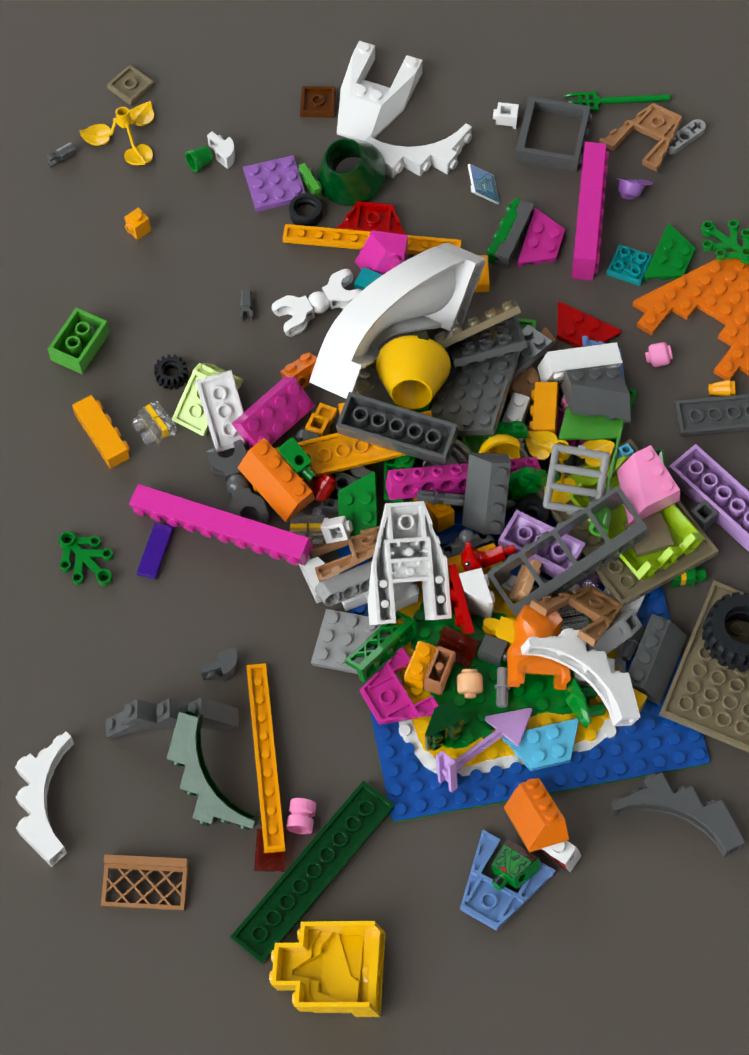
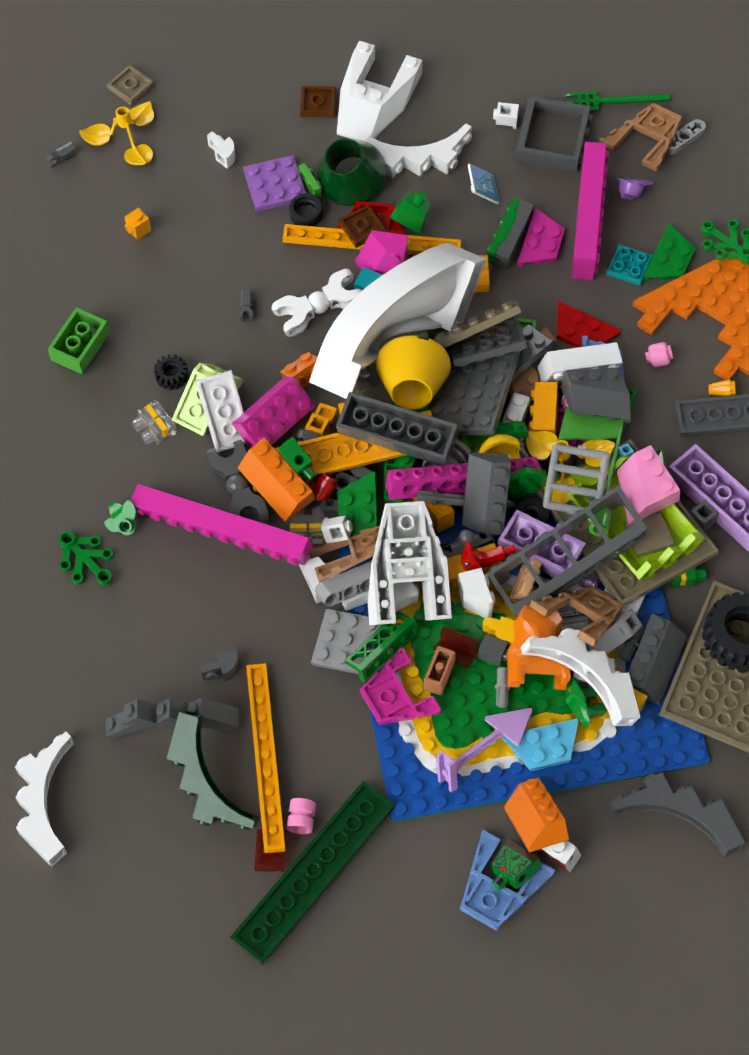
(101, 431): light orange brick -> none
(120, 515): none -> plate
(142, 864): medium nougat fence -> none
(155, 551): dark purple tile -> none
(198, 158): green piece -> none
(333, 967): yellow panel -> none
(360, 224): none -> reddish brown tile
(412, 210): none -> green torso
(419, 665): light orange brick -> none
(444, 726): dark green slope -> none
(458, 602): red wing -> none
(469, 683): light nougat head -> none

